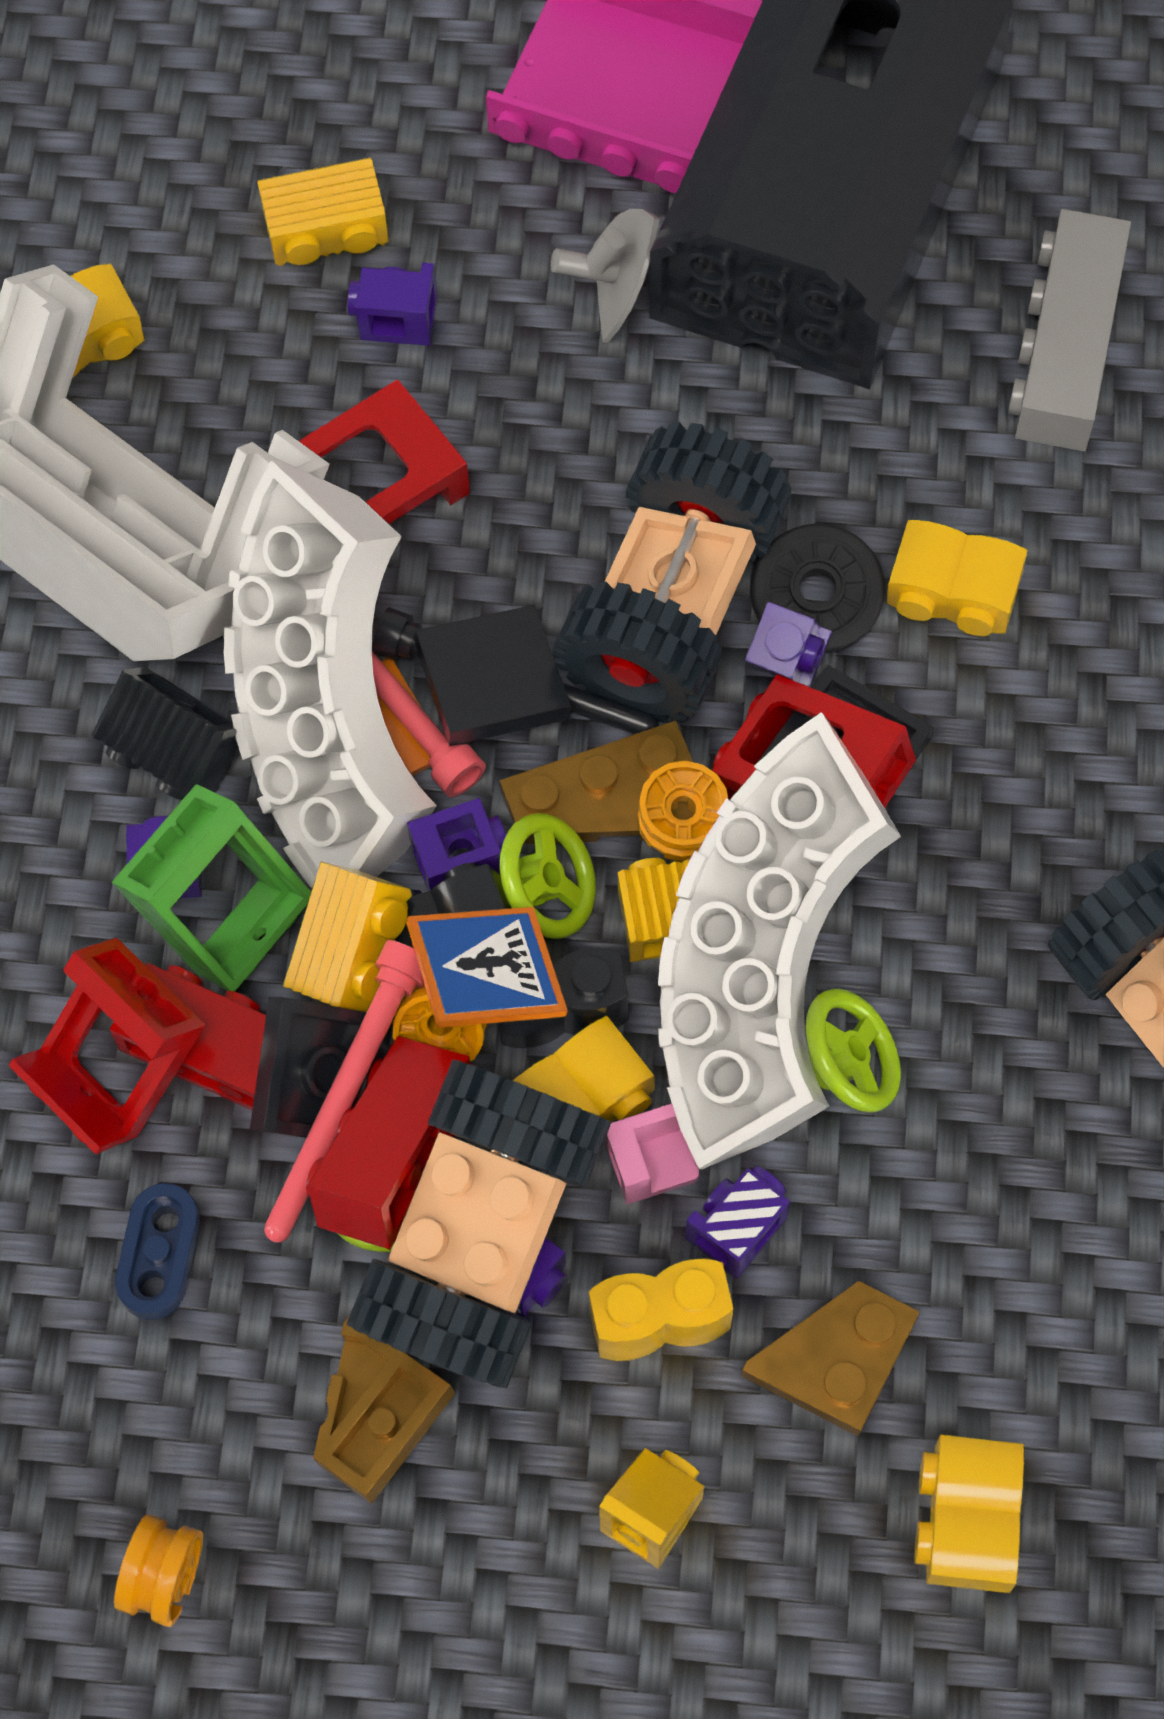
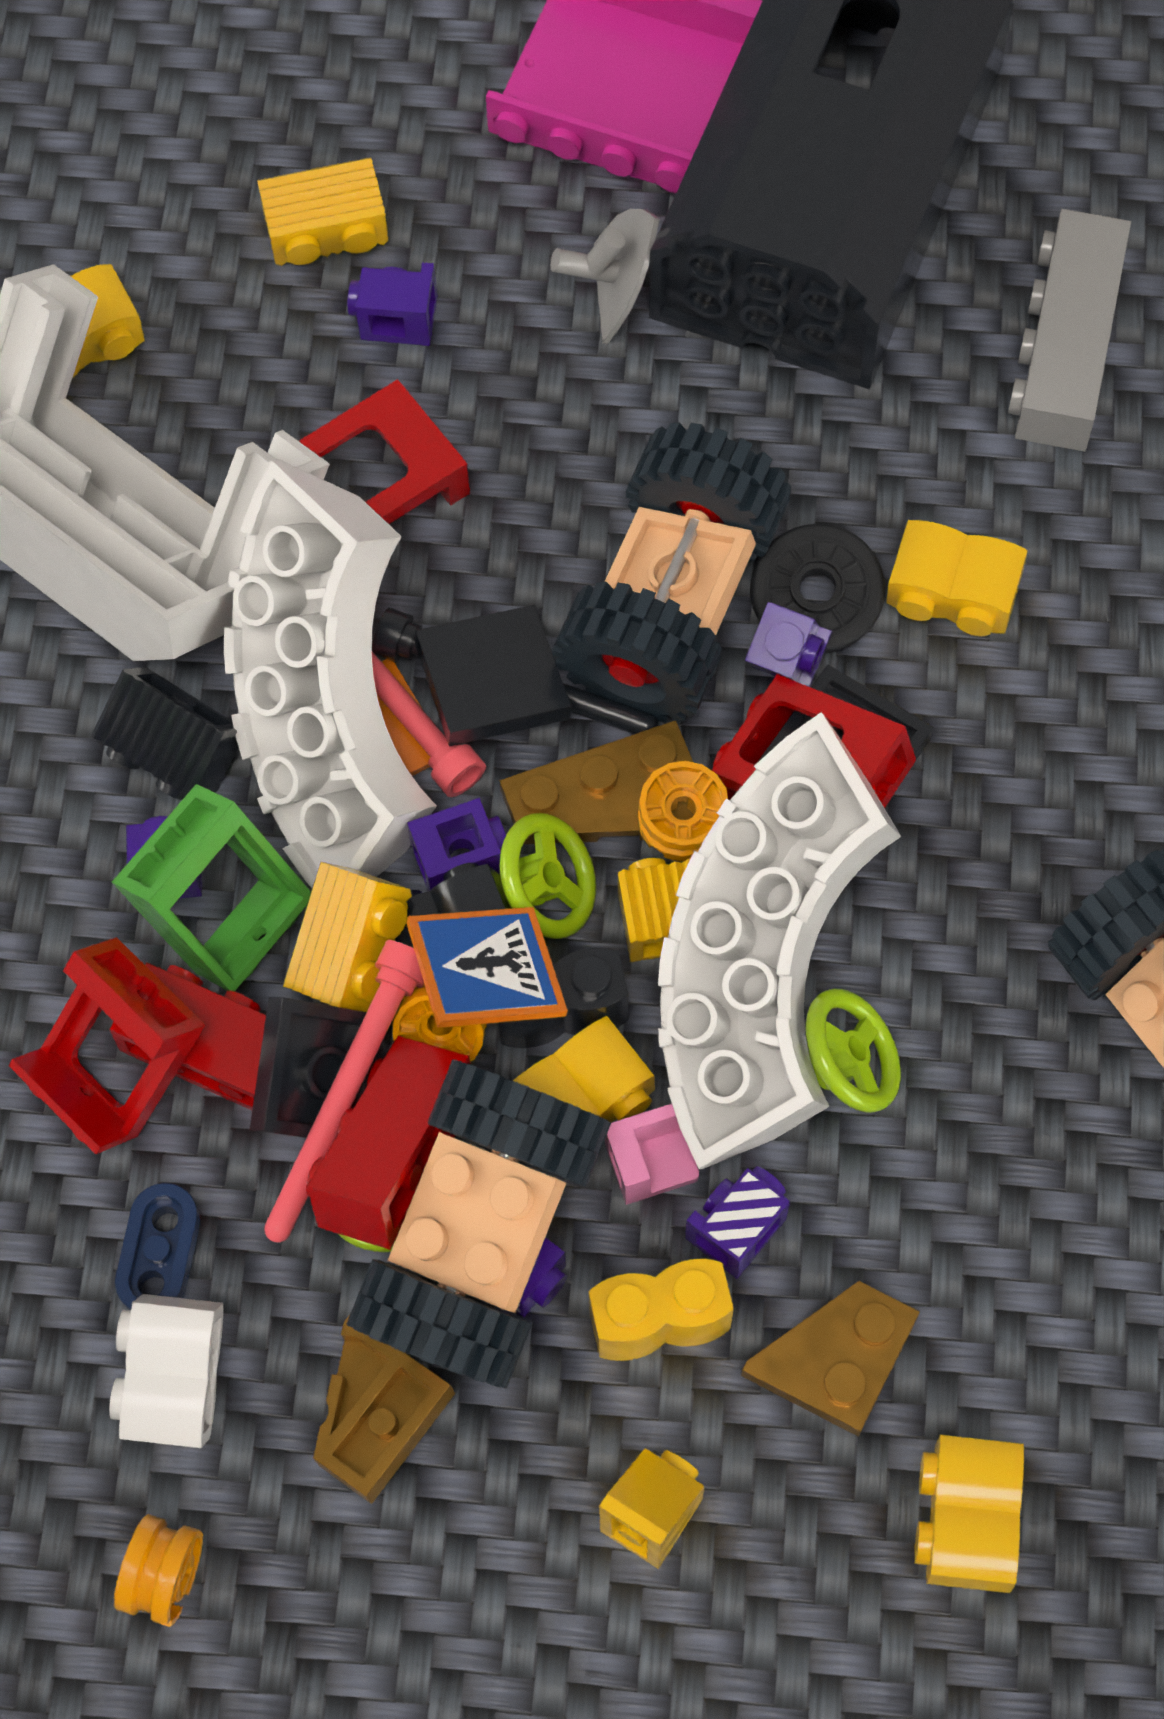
(169, 1370): none -> white brick

